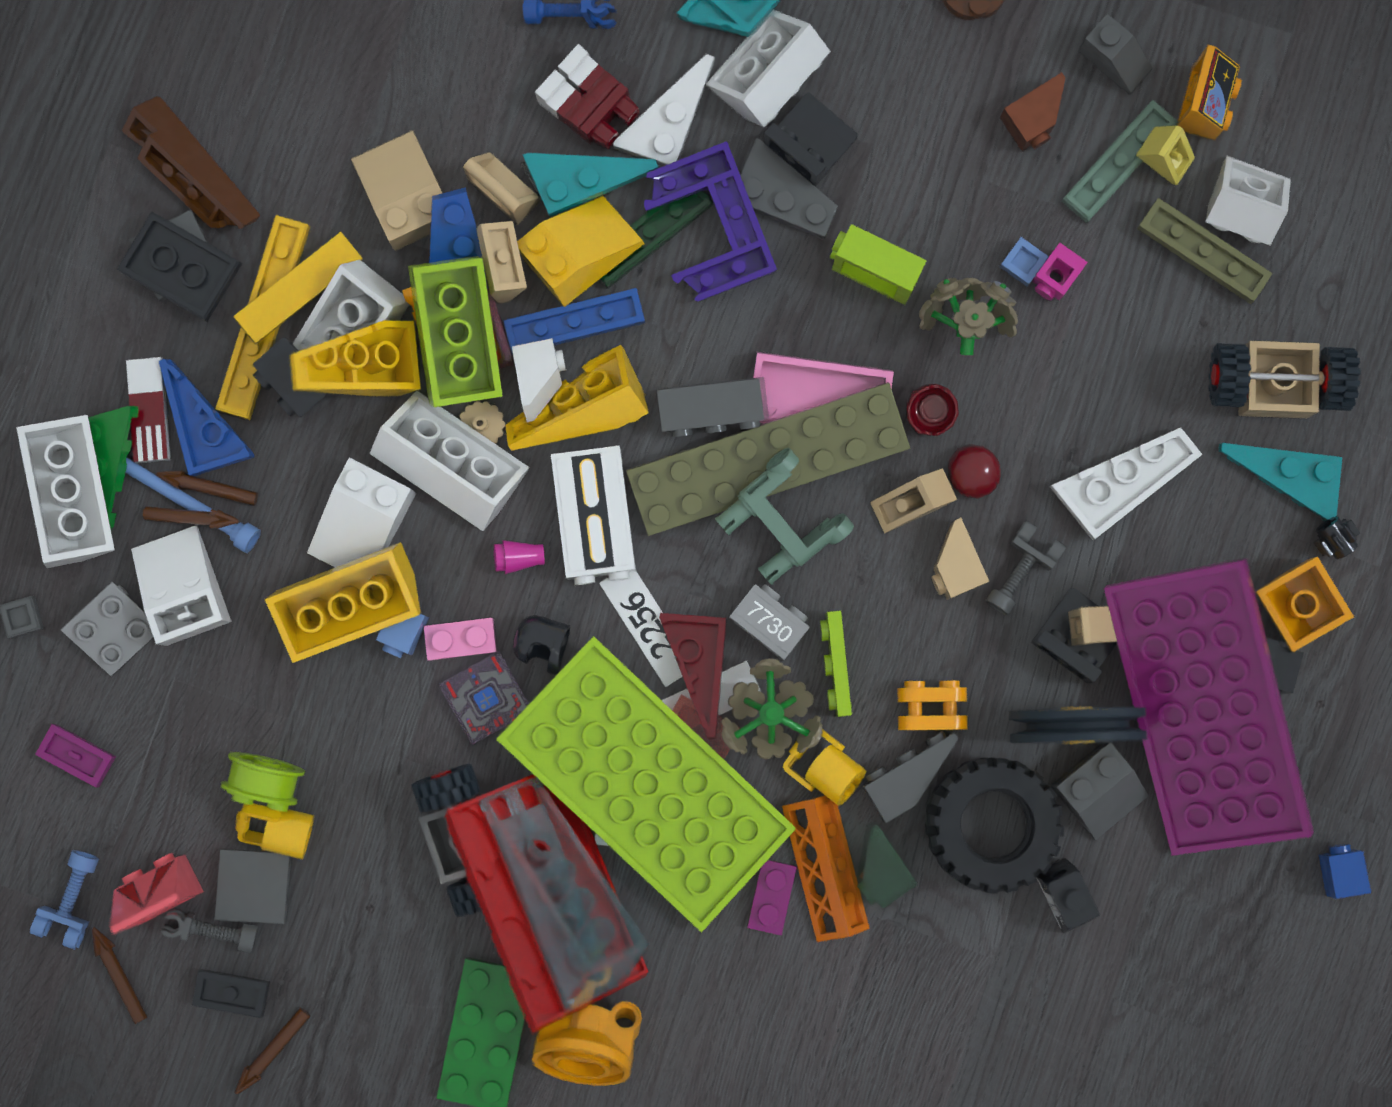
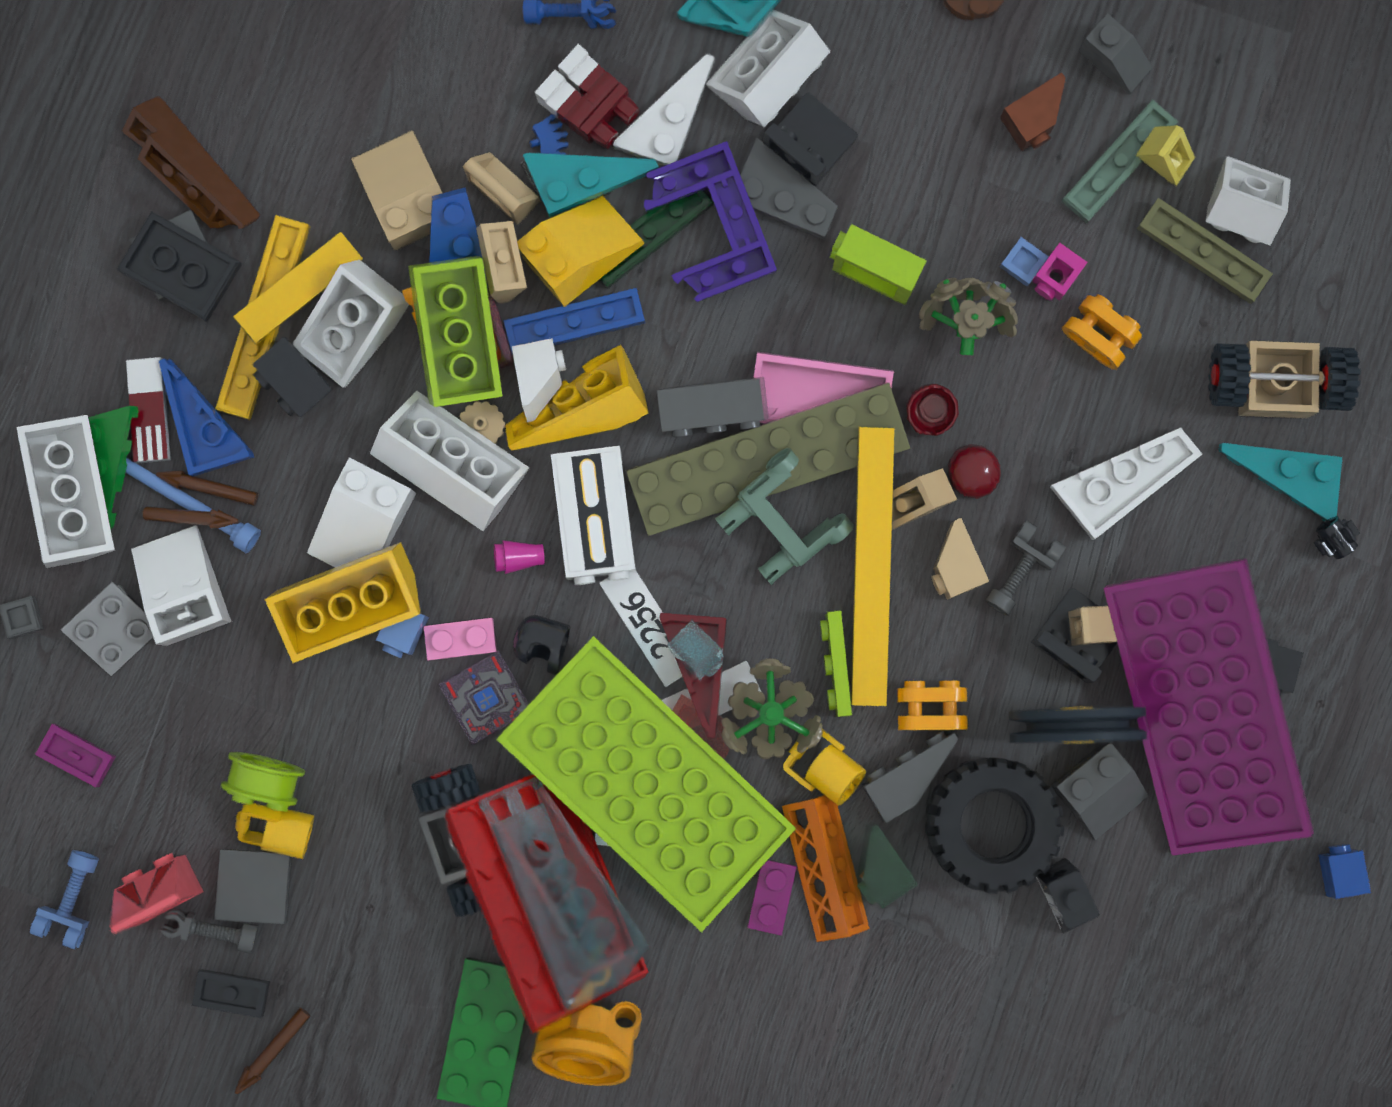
(103, 948): reddish brown piece -> none
(363, 362): yellow wedge -> none
(548, 137): none -> blue piece
(696, 650): none -> clear light blue brick
(769, 621): light grey brick -> none
(872, 566): none -> yellow tile
(1099, 312): none -> light orange brick
(1209, 94): slope -> none
(1304, 603): light orange slope -> none

